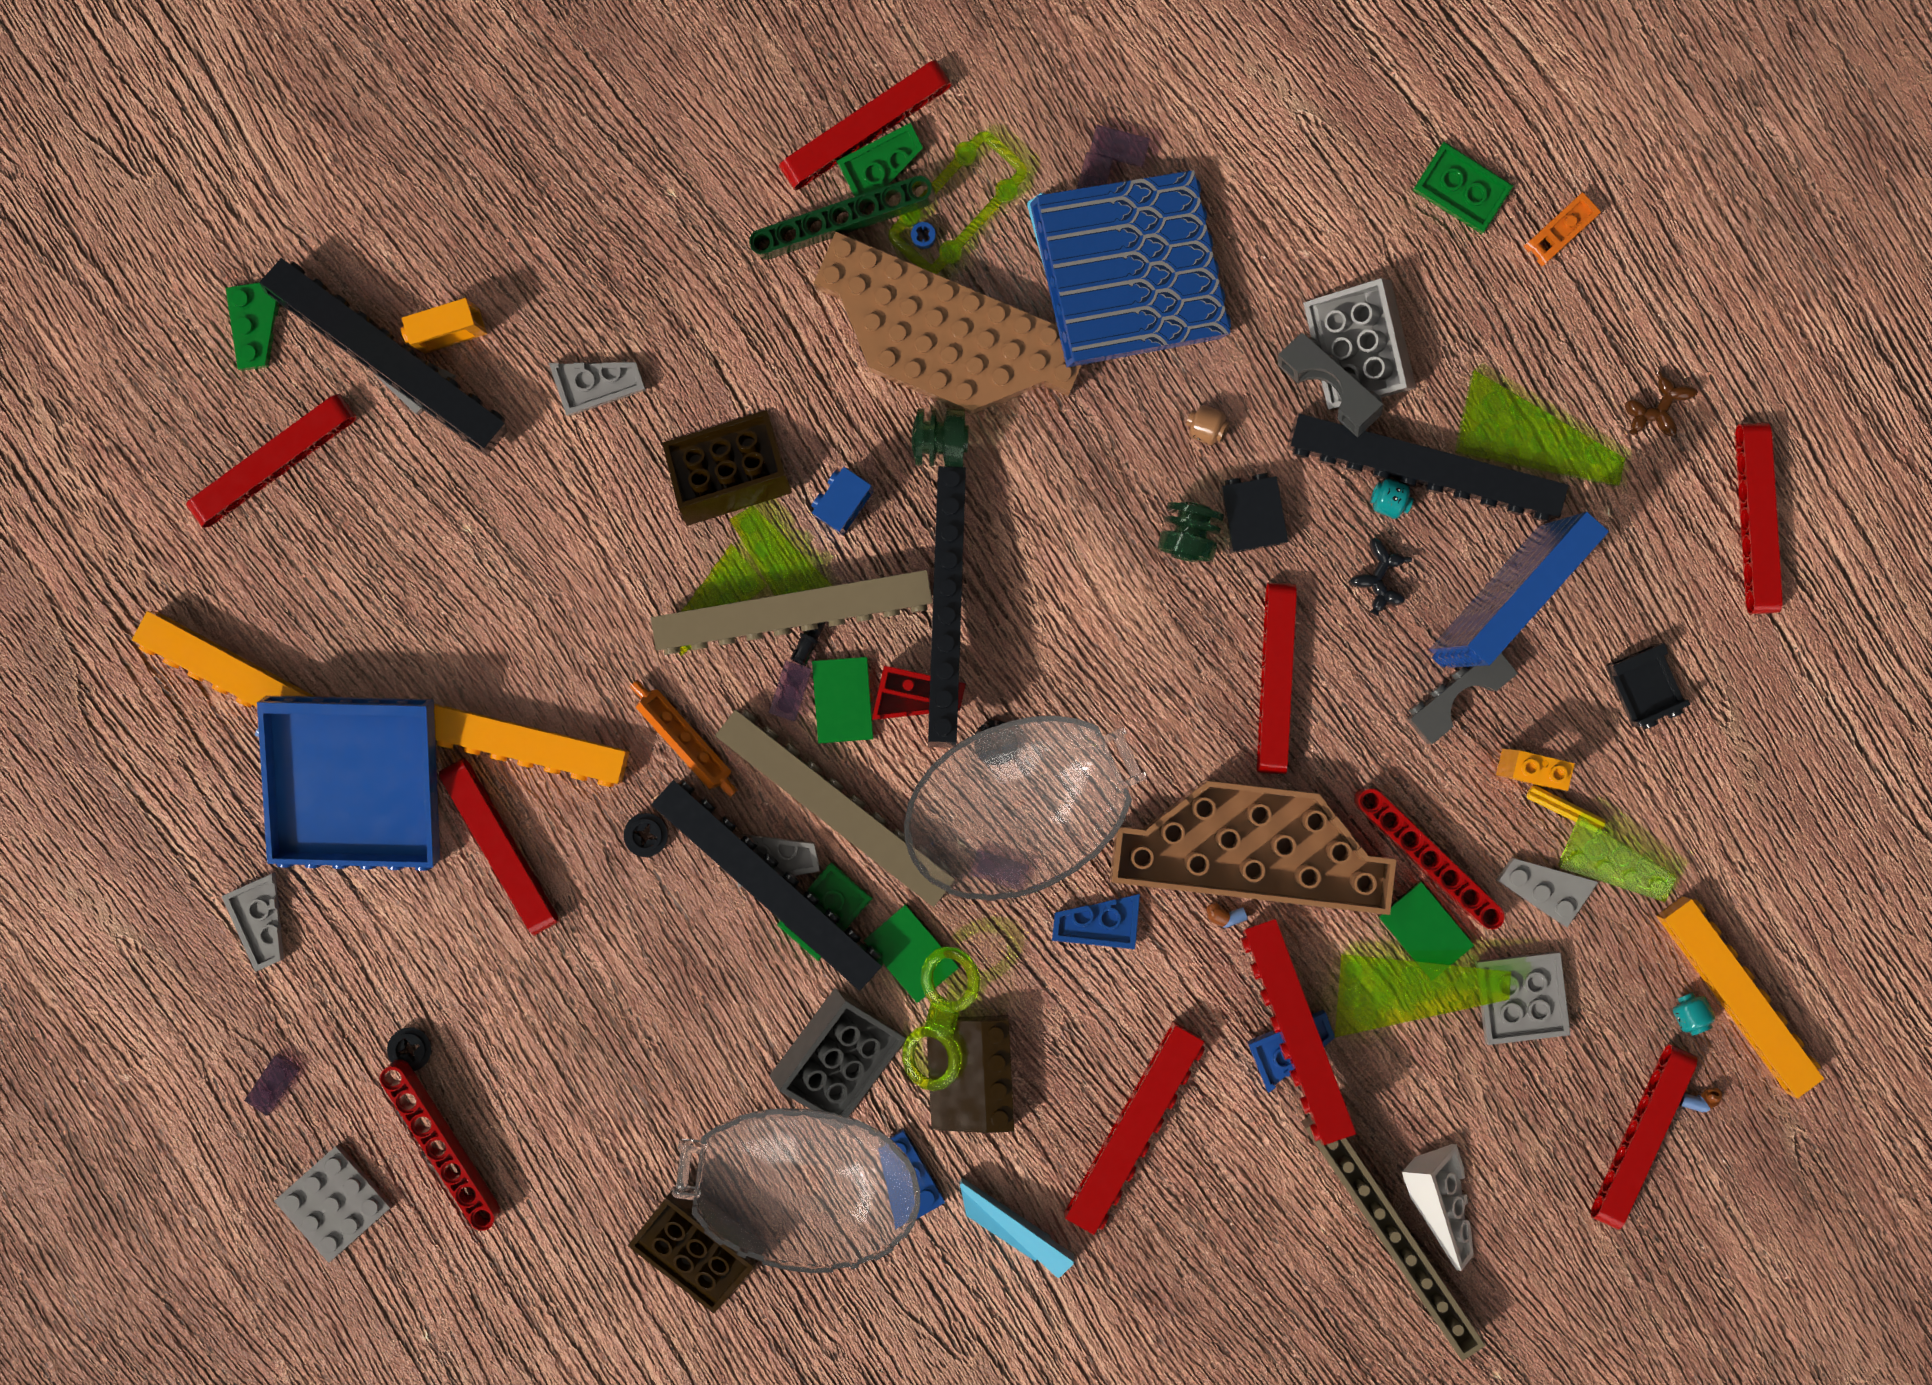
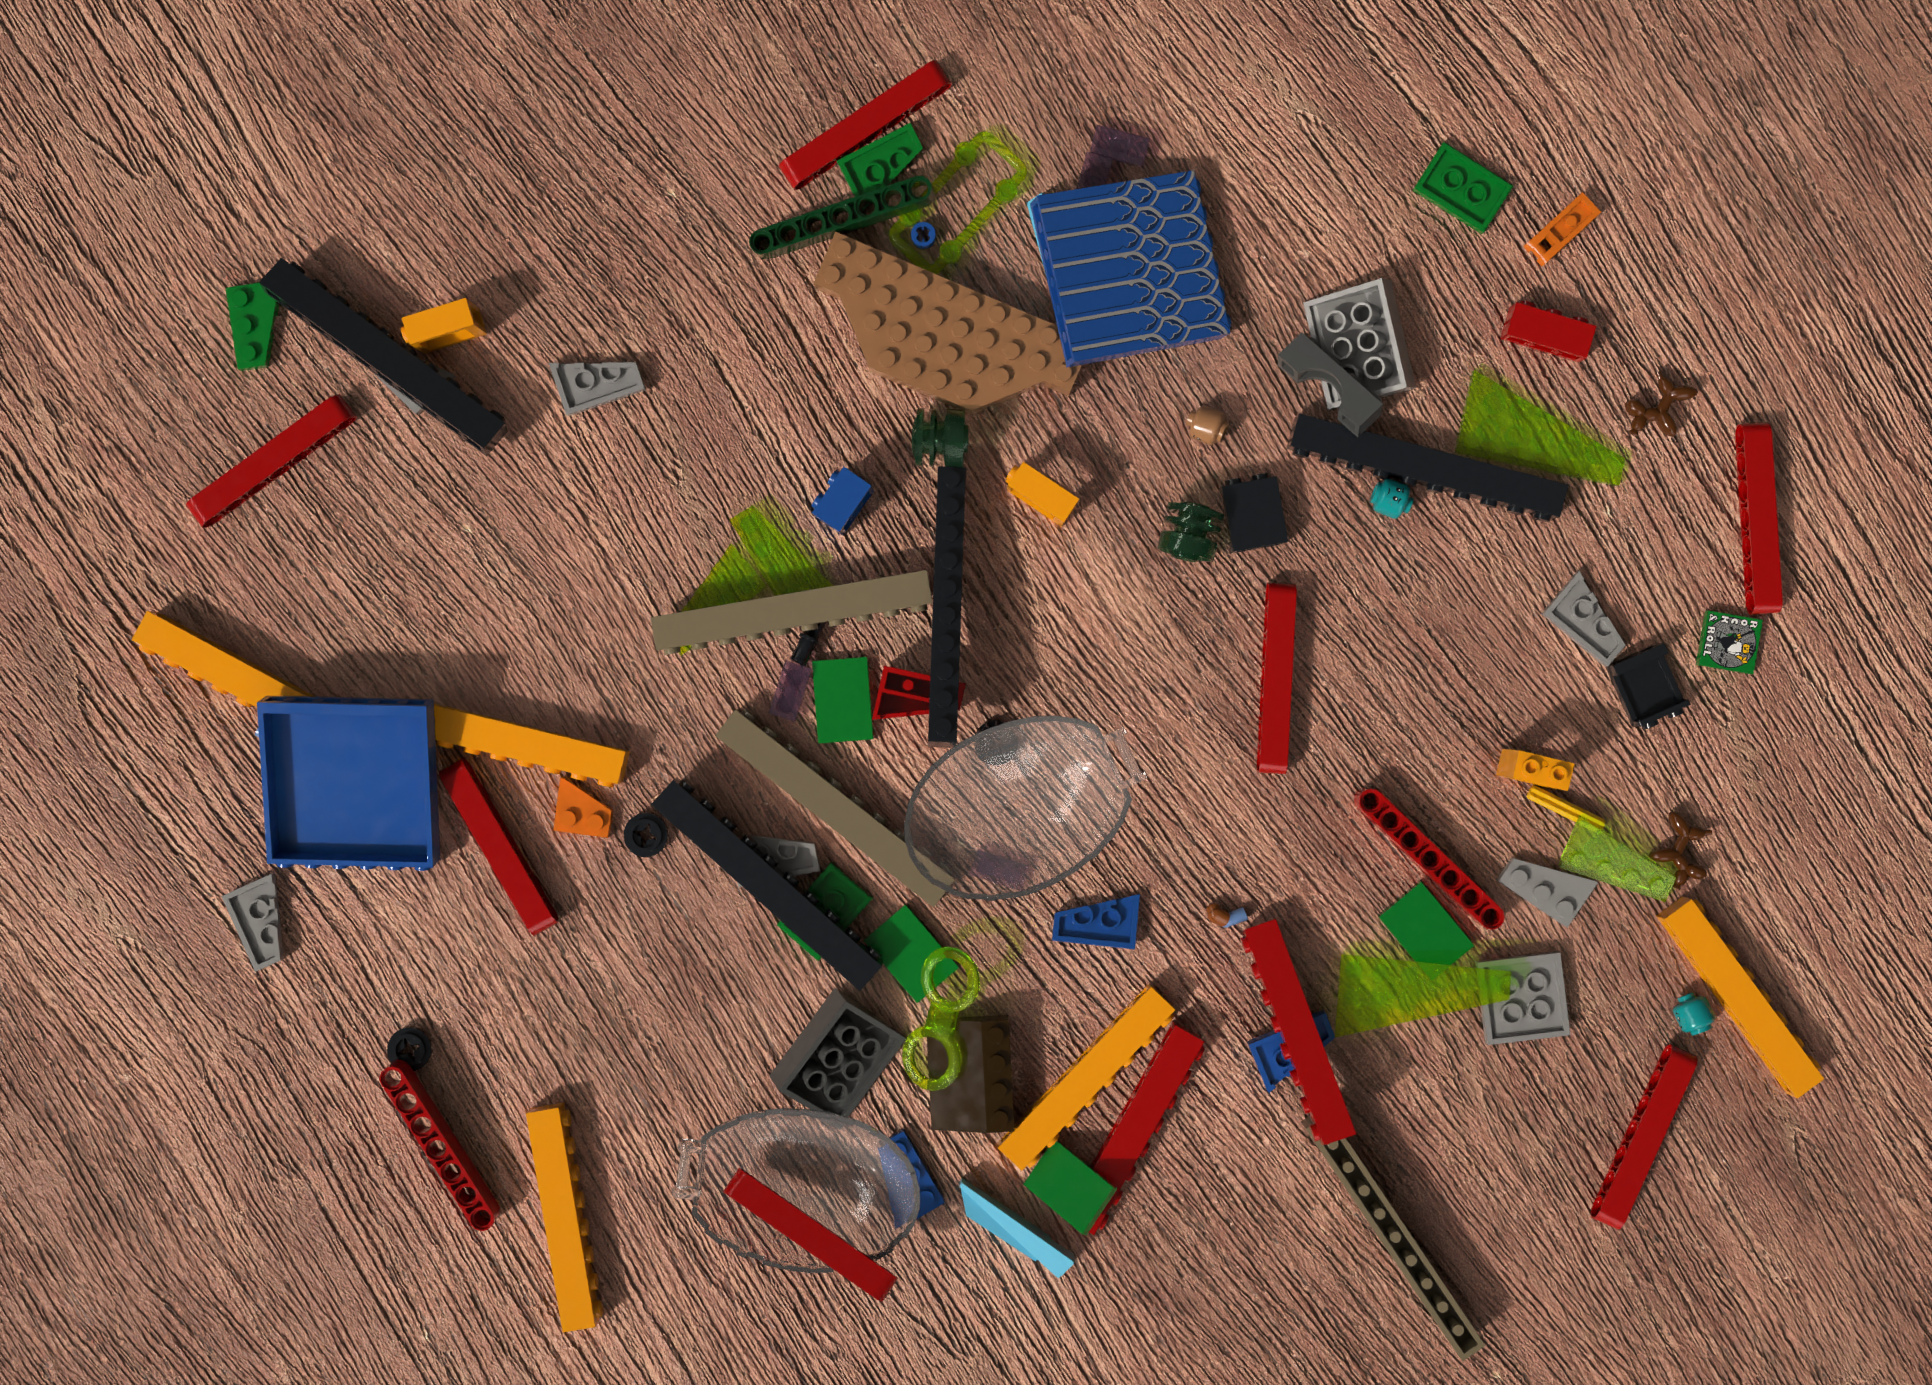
(272, 1084): clear purple plate -> none
(333, 1203): light grey plate -> none
(563, 1217): none -> light orange brick
(580, 812): none -> orange wing
(683, 739): orange plate -> none
(687, 1256): dark brown slope -> none
(726, 468): dark brown slope -> none
(810, 1235): none -> red beam
(1041, 493): none -> light orange window
(1070, 1187): none -> green tile
(1086, 1077): none -> light orange brick
(1254, 847): medium nougat brick -> none
(1375, 580): black piece -> none
(1433, 717): dark grey arch -> none
(1436, 1191): white wedge -> none
(1517, 591): blue panel -> none
(1548, 331): none -> red brick
(1582, 620): none -> light grey wing
(1676, 855): none -> reddish brown piece
(1704, 1101): arm -> none
(1729, 642): none -> tile

